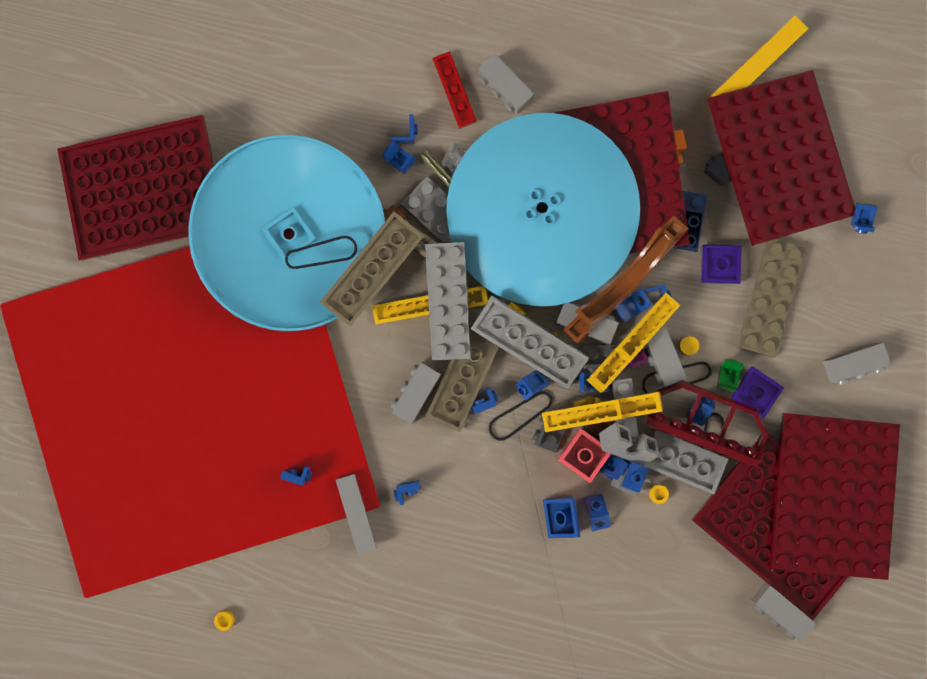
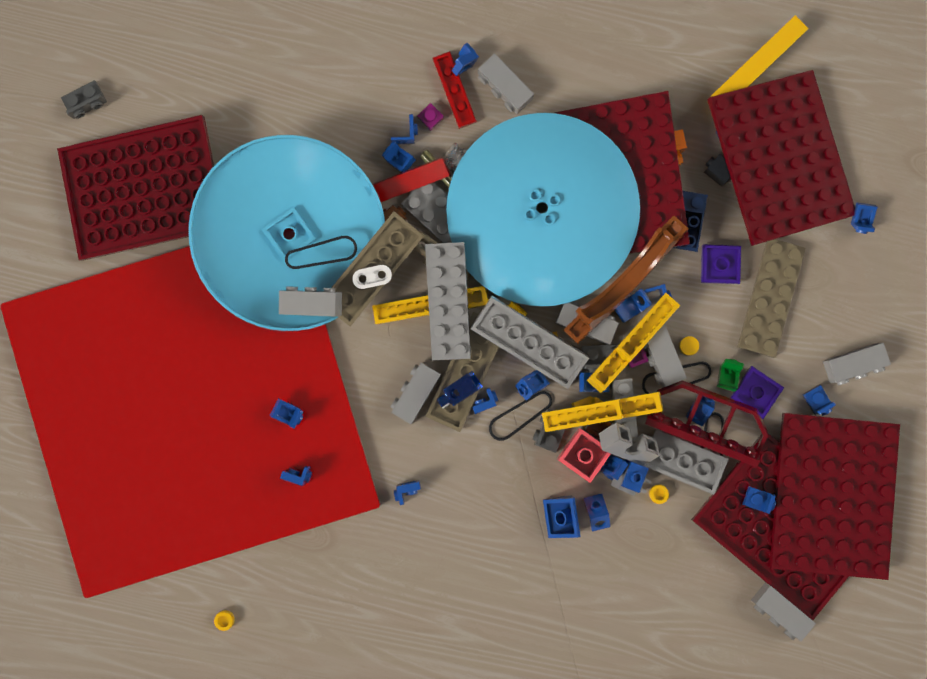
(83, 100): none -> dark grey bracket
(287, 413): none -> blue bracket
(310, 302): none -> light grey brick
(356, 514): light grey tile -> none
(372, 277): none -> white plate
(411, 179): none -> red tile
(430, 116): none -> magenta plate
(465, 385): none -> clear blue torso
(466, 60): none -> blue bracket
(759, 500): none -> blue bracket
(818, 401): none -> blue bracket

